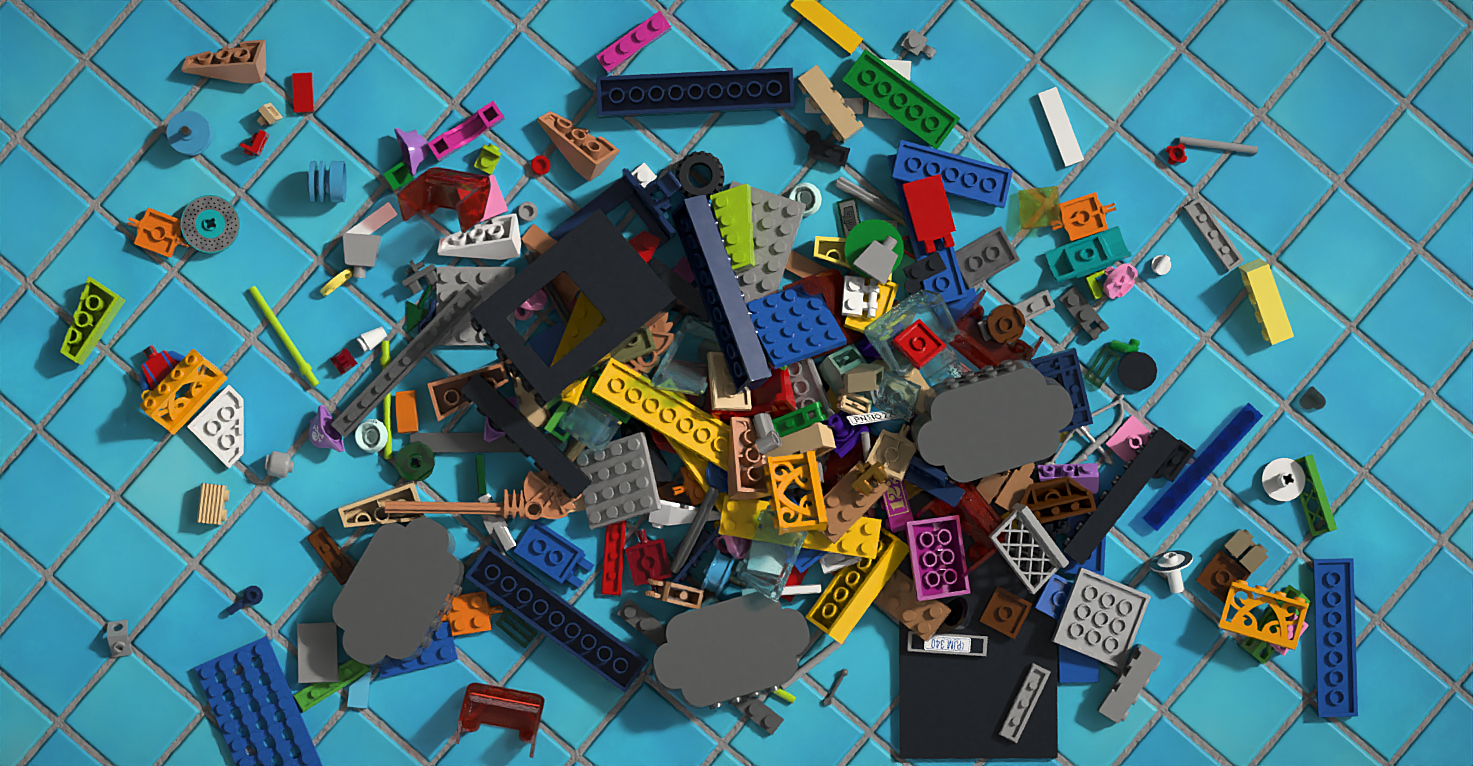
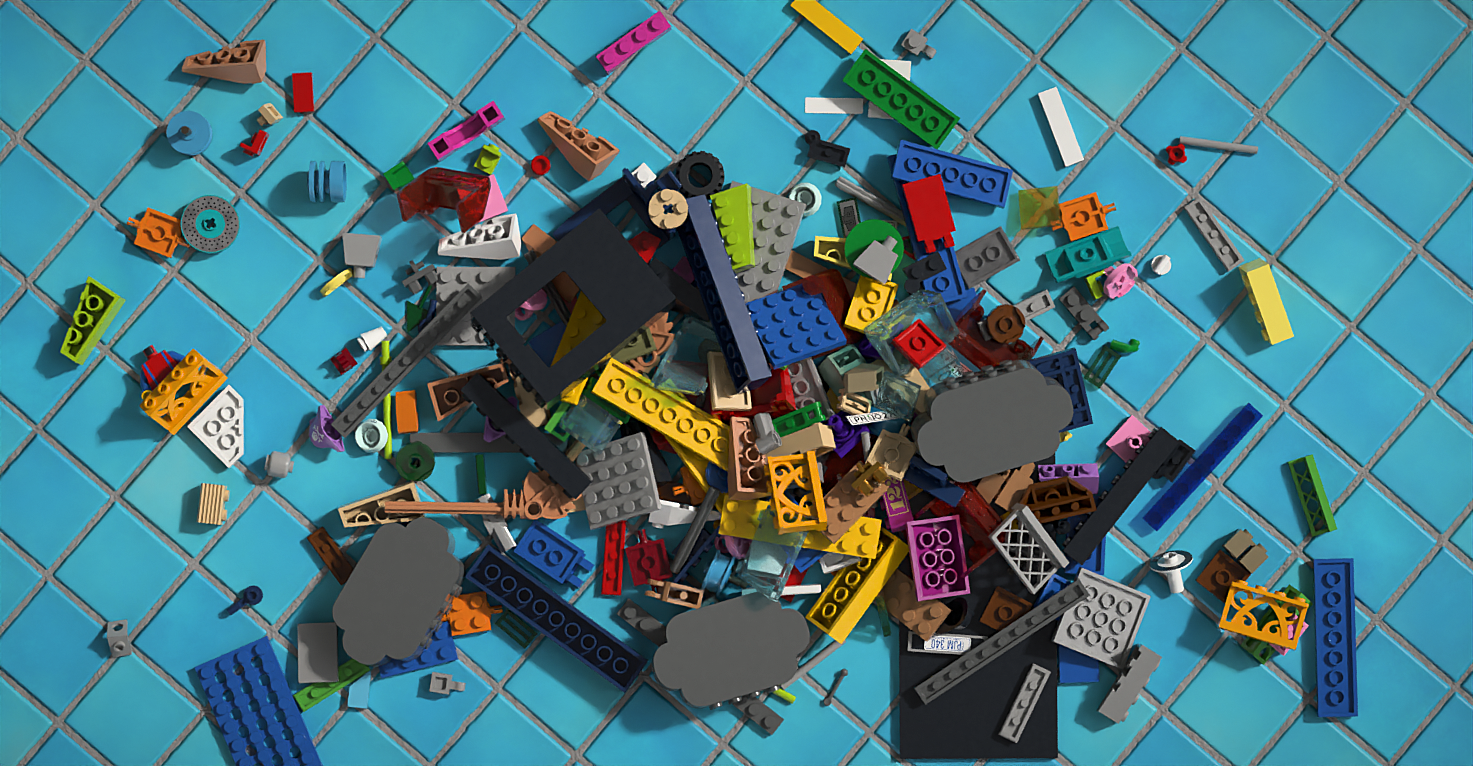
(305, 368): lime bar -> none
(375, 220): sticker -> none
(413, 148): medium lavender hat -> none
(443, 683): none -> light grey plate
(503, 709): clear red windscreen -> none
(528, 211): light grey tile -> none
(668, 197): none -> tan plate
(695, 92): dark blue brick -> none
(830, 104): tan wedge -> none
(853, 297): white plate -> none
(883, 616): none -> clear green tile
(1002, 641): none -> dark grey plate
(1095, 444): light grey piece -> none
(1137, 371): black tile -> none
(1275, 484): white piece -> none
(1312, 399): clear smoke tile -> none

